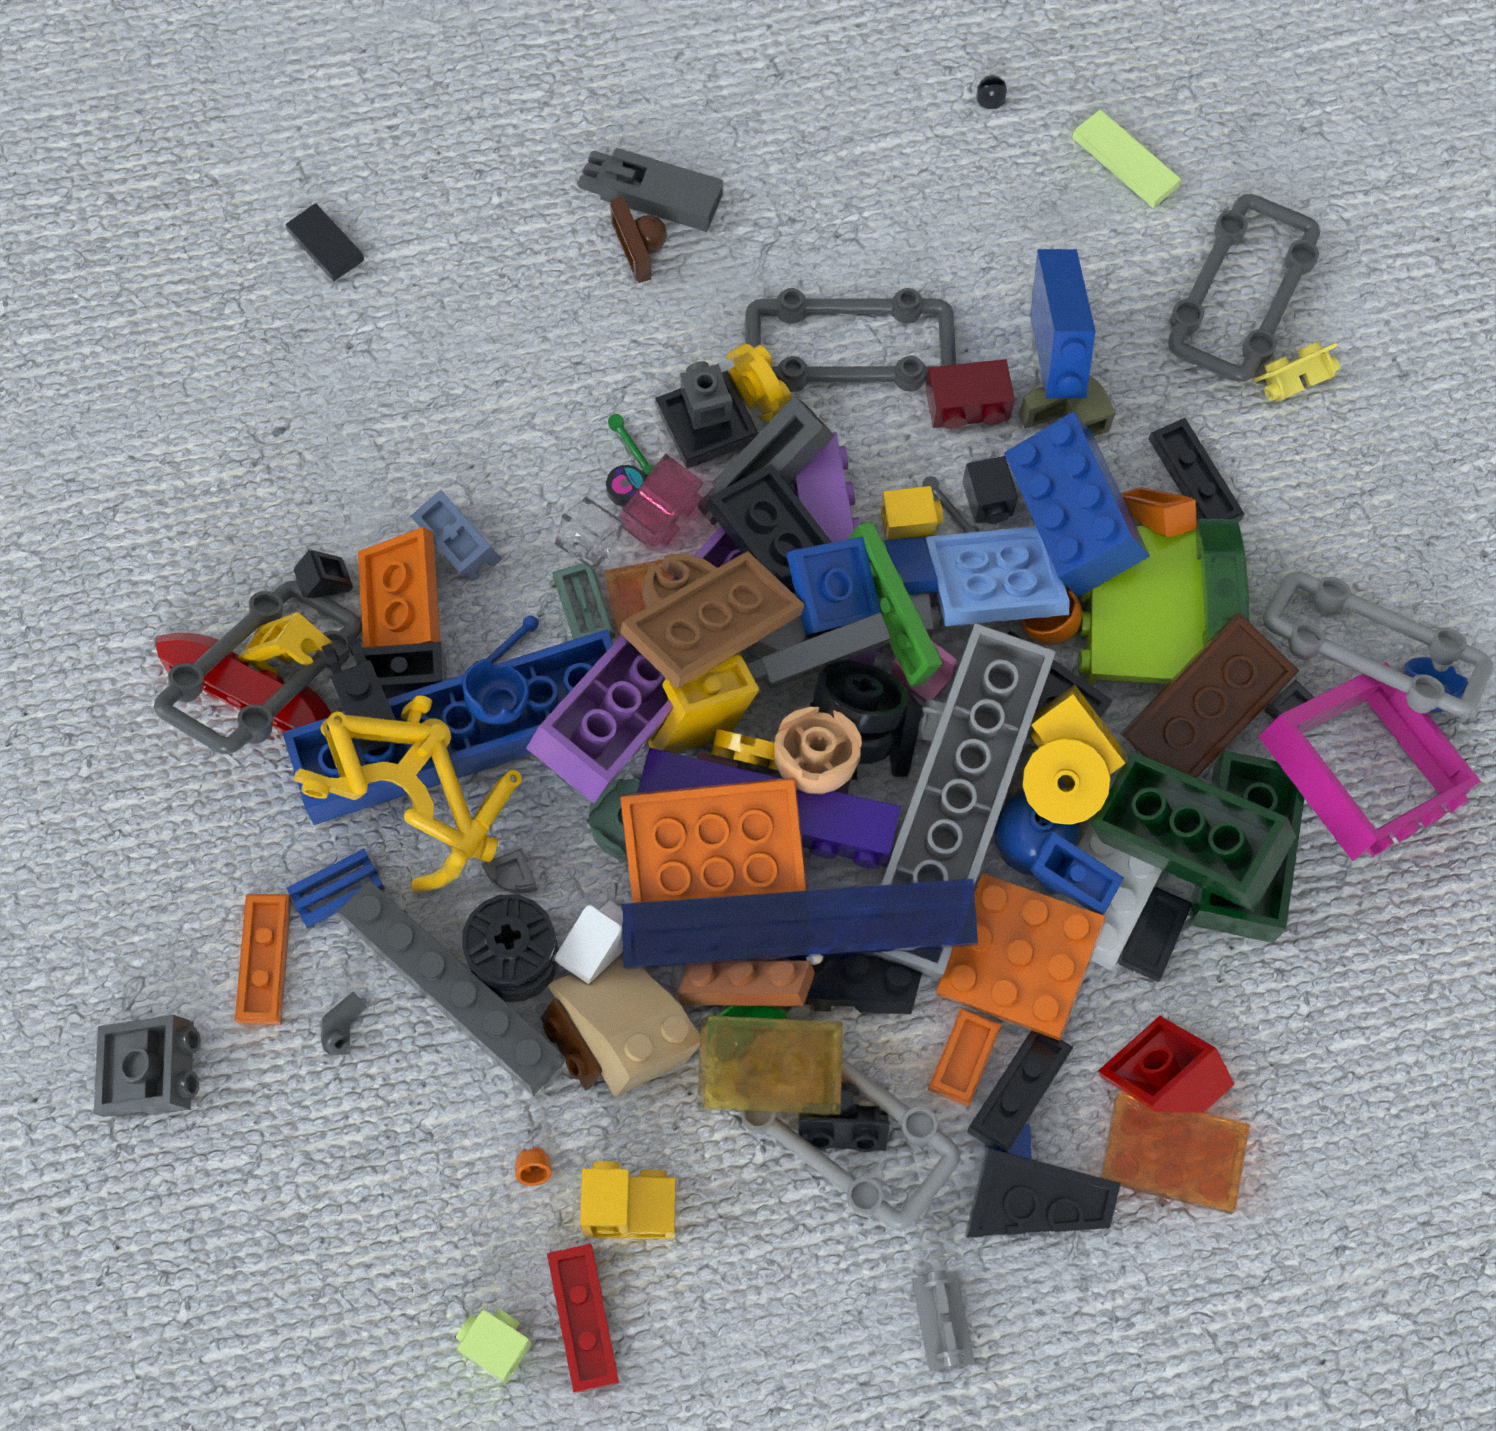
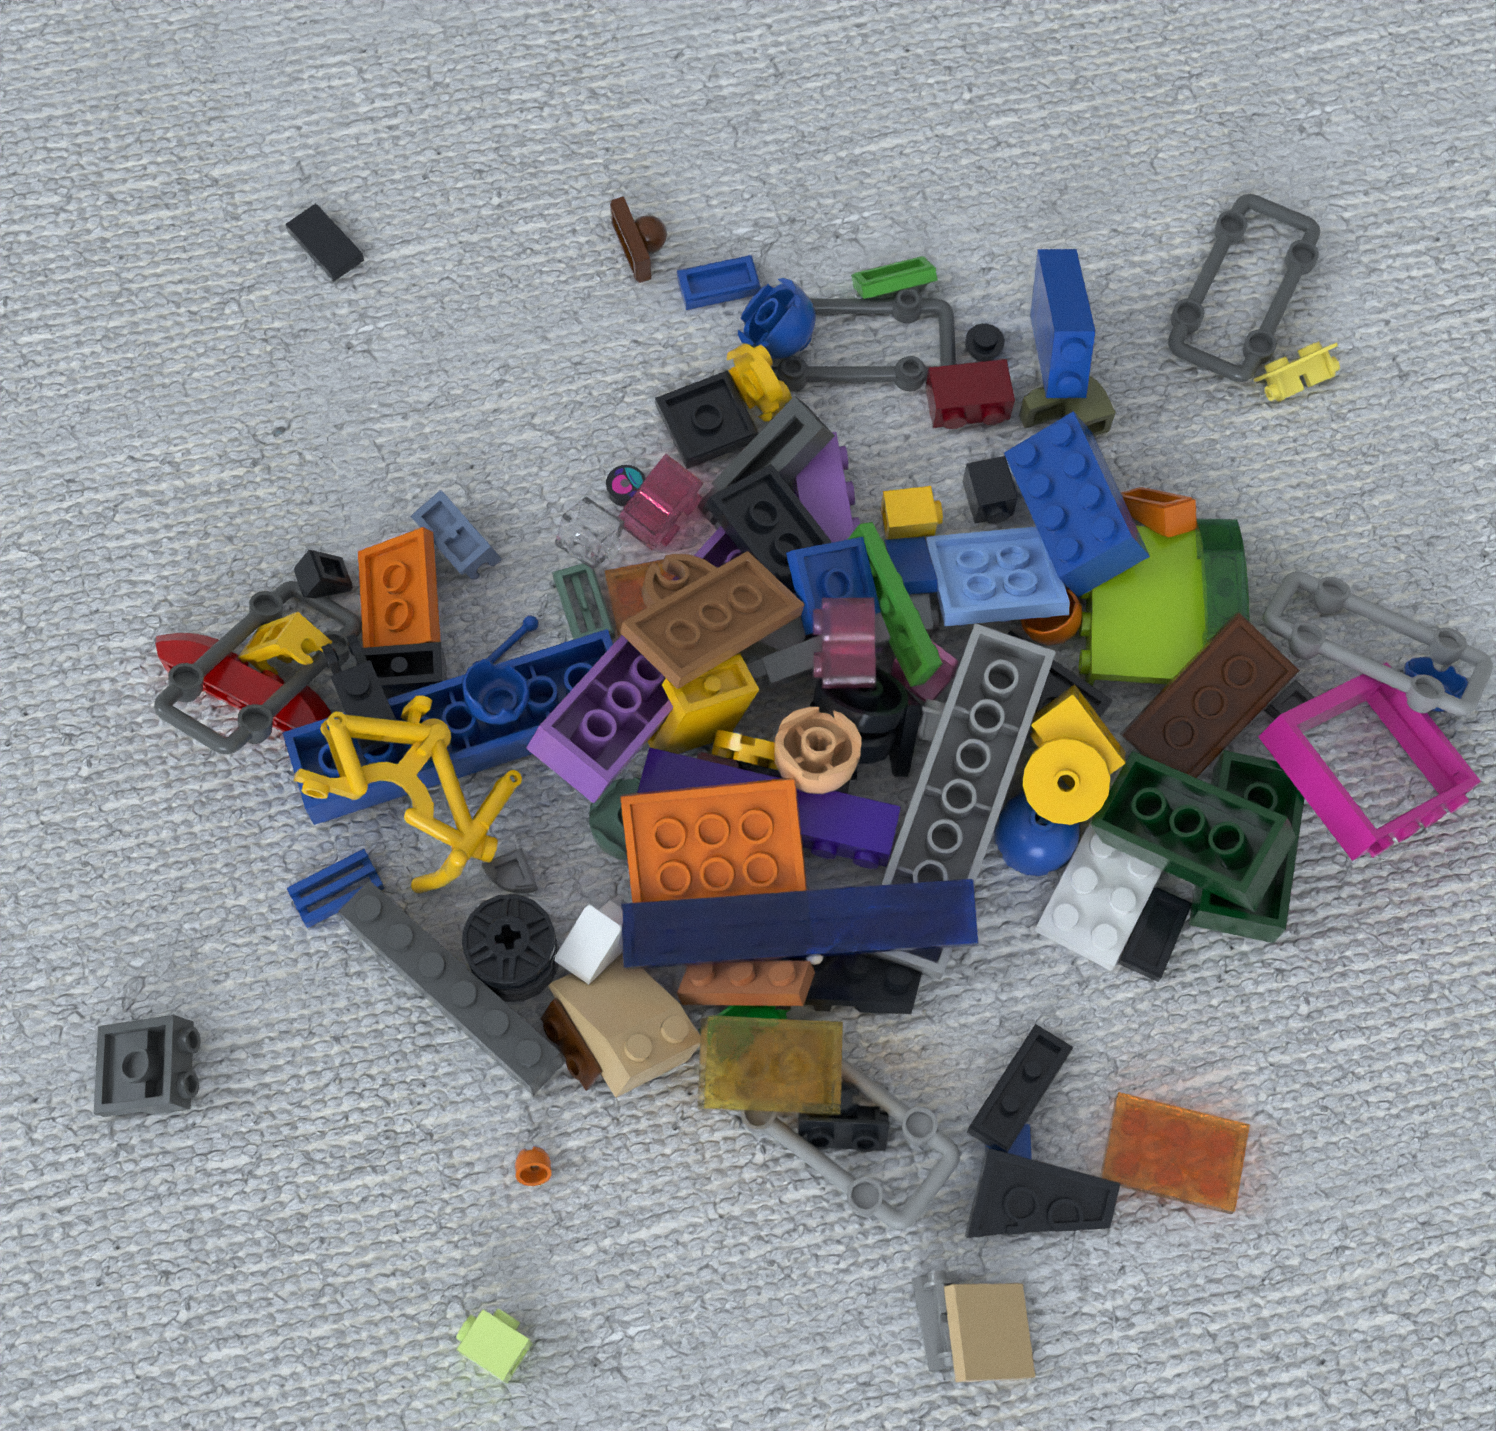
(263, 959): orange tile -> none
(336, 1024): dark grey arm -> none
(582, 1318): red plate -> none
(616, 424): green hinge -> none
(626, 1205): yellow brick -> none
(664, 188): dark grey hinge -> none
(705, 394): dark grey brick -> none
(718, 282): none -> blue tile
(779, 320): none -> blue cylinder
(846, 643): none -> clear pink brick
(893, 277): none -> bright green tile
(934, 483): dark grey hinge -> none
(964, 1057): orange tile -> none
(984, 342): none -> black plate
(989, 1332): none -> tan tile
(991, 92): black hinge -> none
(1026, 957): orange plate -> none
(1075, 873): blue slope -> none
(1126, 158): yellowish green tile -> none
(1169, 1070): red slope -> none
(1194, 471): black tile -> none

